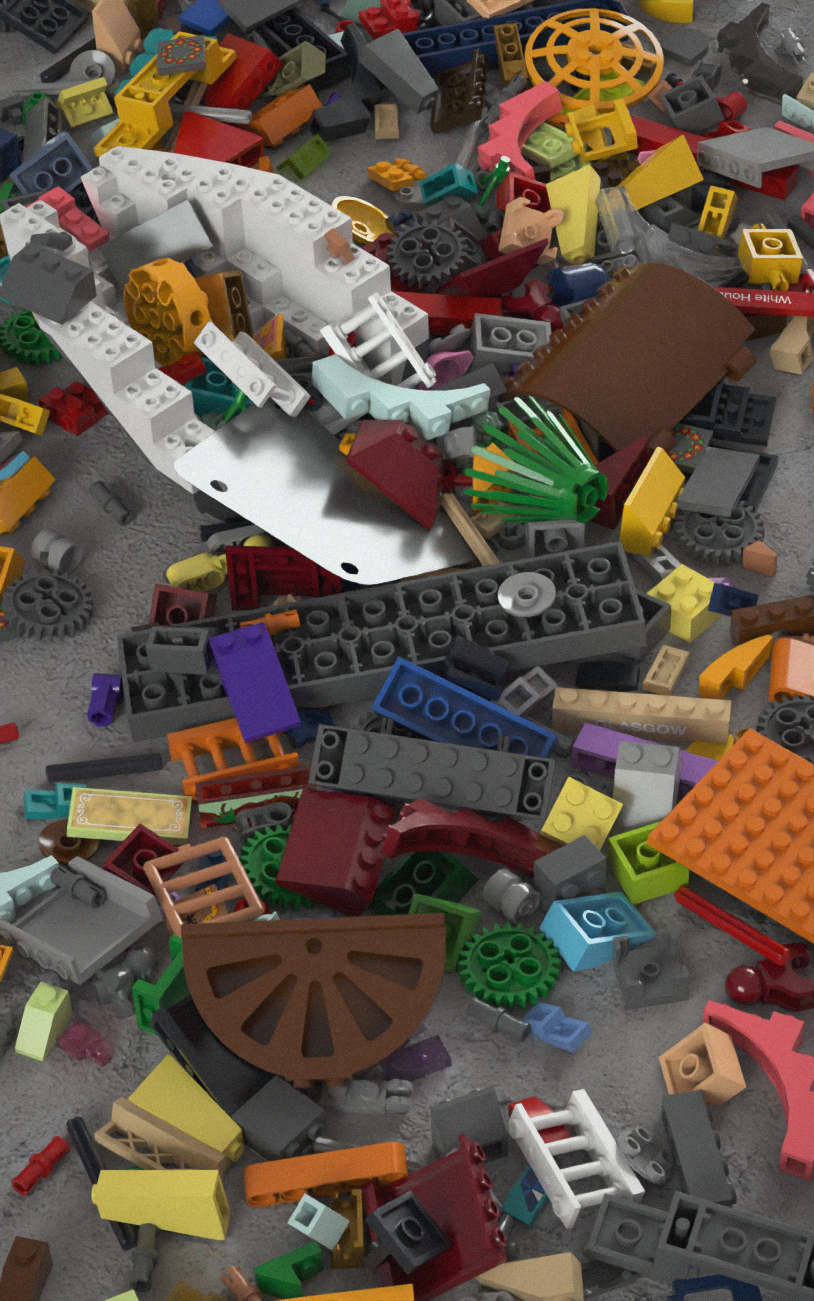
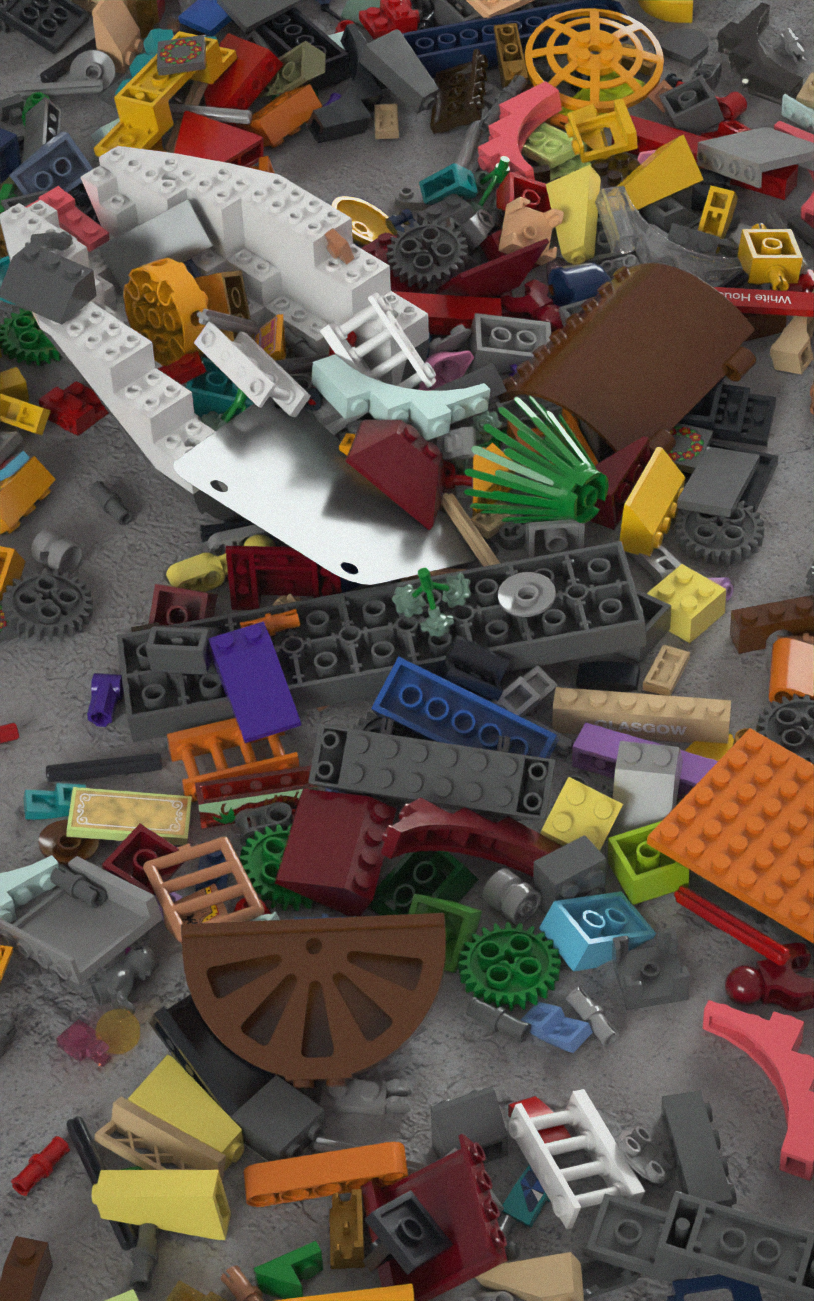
(43, 1021): yellowish green slope -> none
(85, 103): light yellow bracket -> none
(118, 1030): none -> clear yellow piece
(168, 990): green panel -> none
(227, 322): none -> light grey axle
(306, 156): clear neon green panel -> none
(310, 722): dark blue bracket -> none
(318, 1221): light aqua slope -> none
(396, 175): light orange plate -> none
(411, 602): none -> sand green plant
(418, 1060): clear purple plate -> none
(476, 228): none -> dark grey piece
(594, 1016): none -> light grey pin
(704, 1063): light nougat slope -> none
(729, 598): dark blue plate -> none
(735, 668): light orange slope -> none
(760, 559): nougat slope -> none

